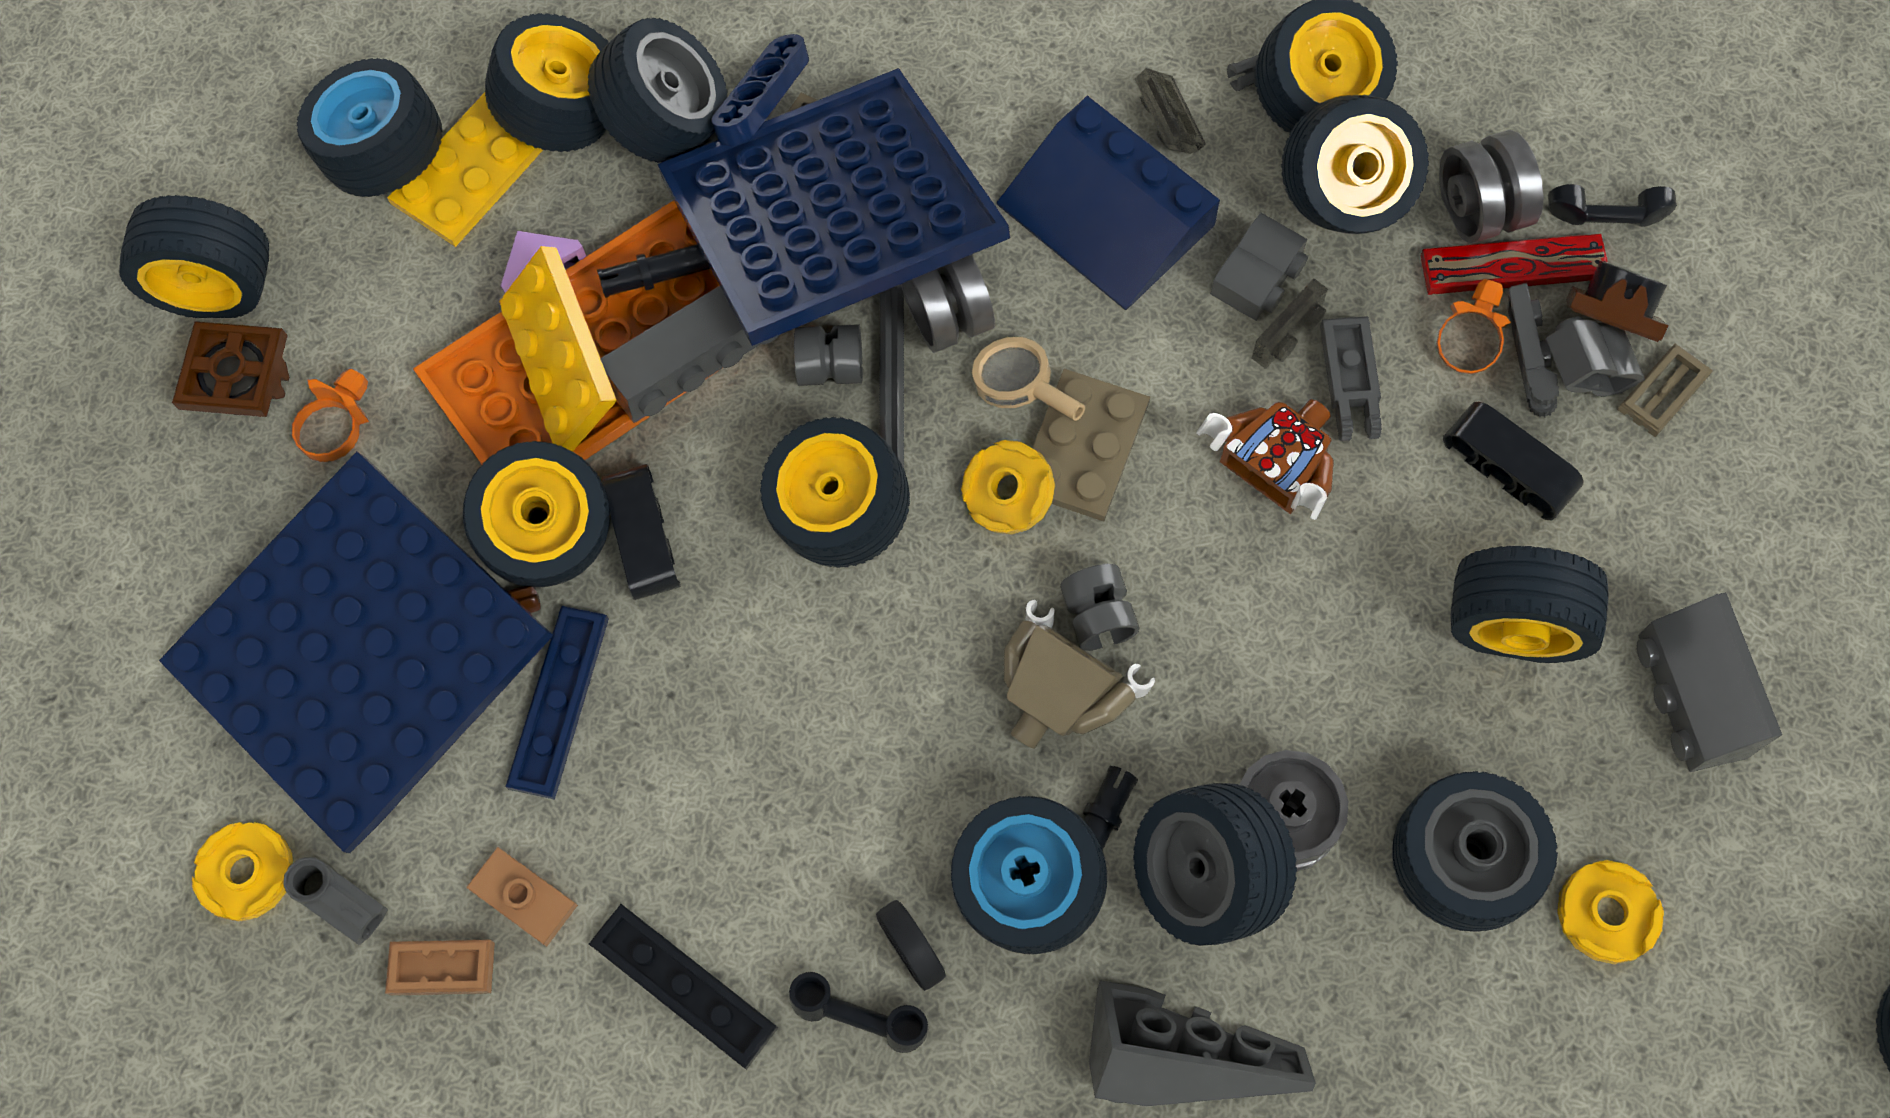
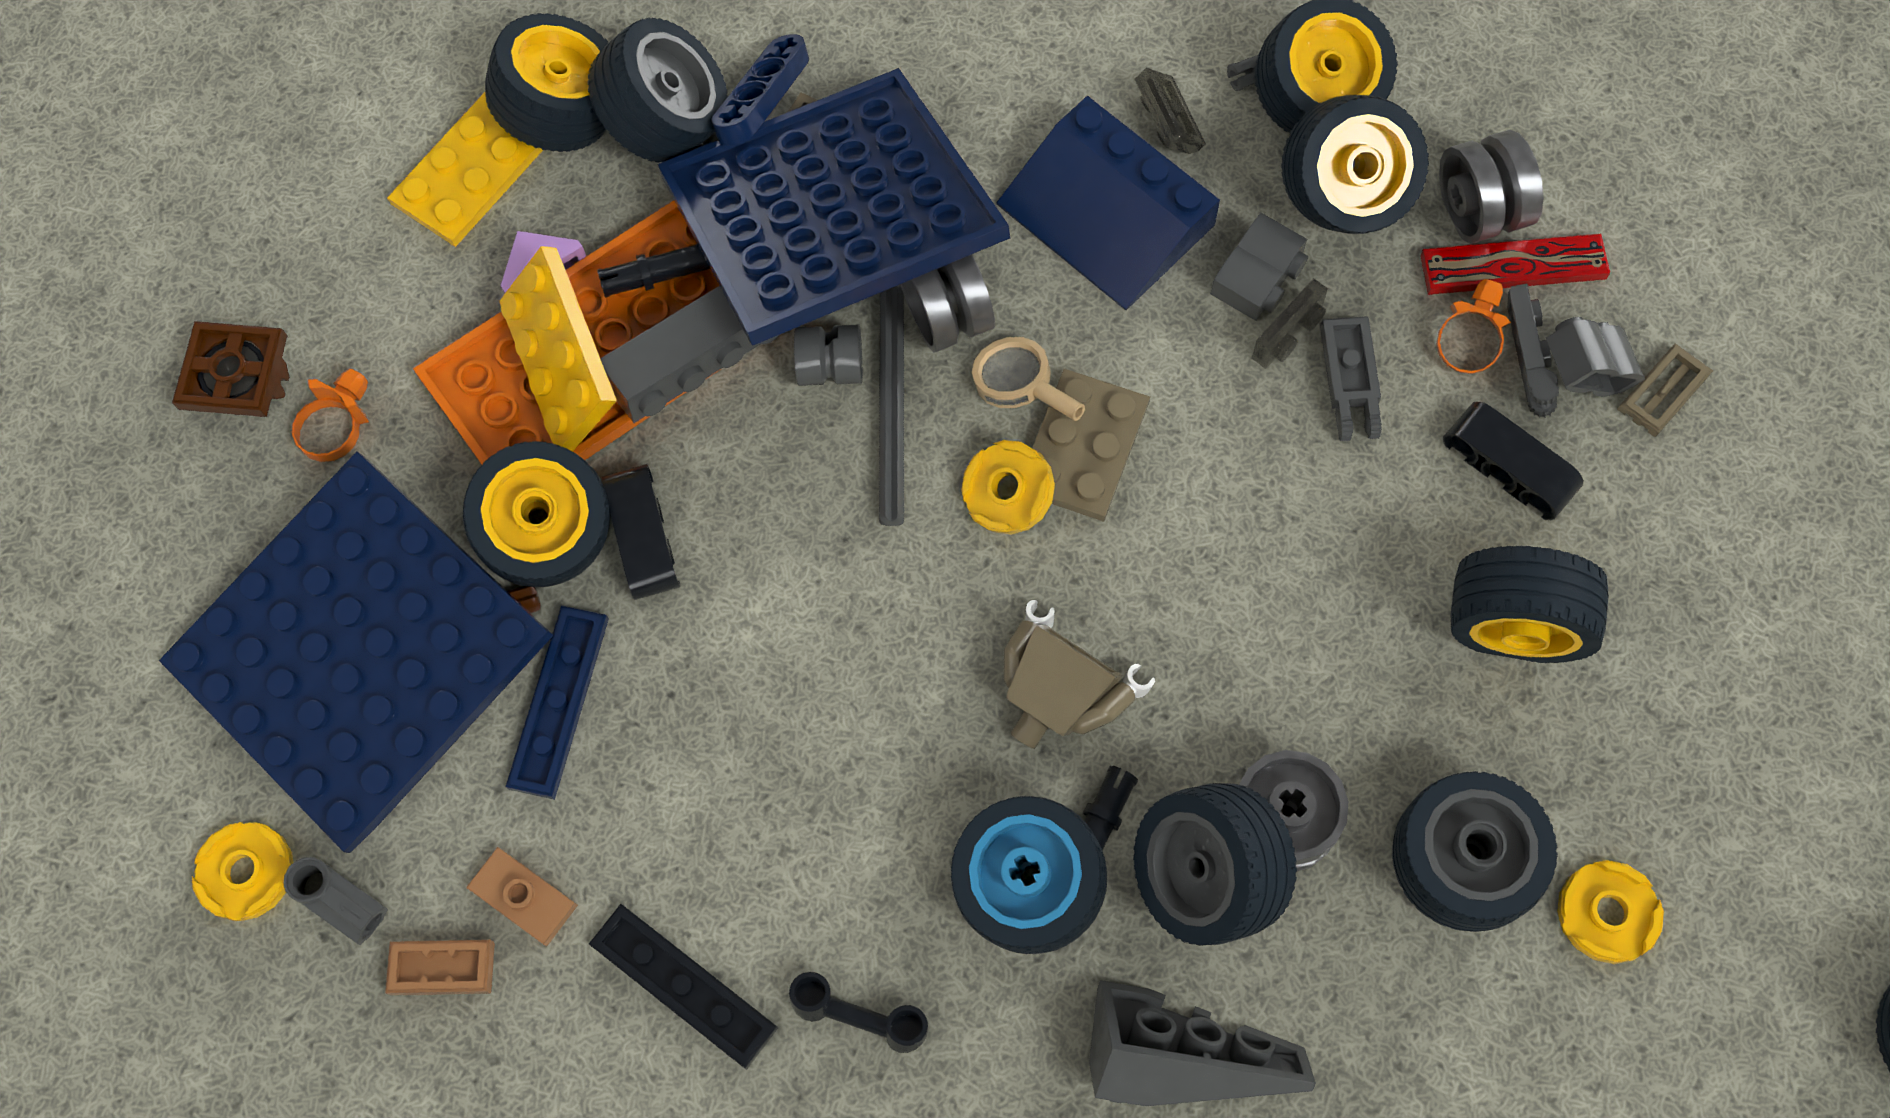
(194, 257): black wheel -> none
(370, 127): black wheel -> none
(835, 492): wheel -> none
(911, 945): black tyre -> none
(1097, 600): dark grey wheel -> none
(1278, 452): torso -> none
(1570, 206): black bar -> none
(1621, 300): reddish brown piece -> none
(1707, 684): dark grey slope -> none

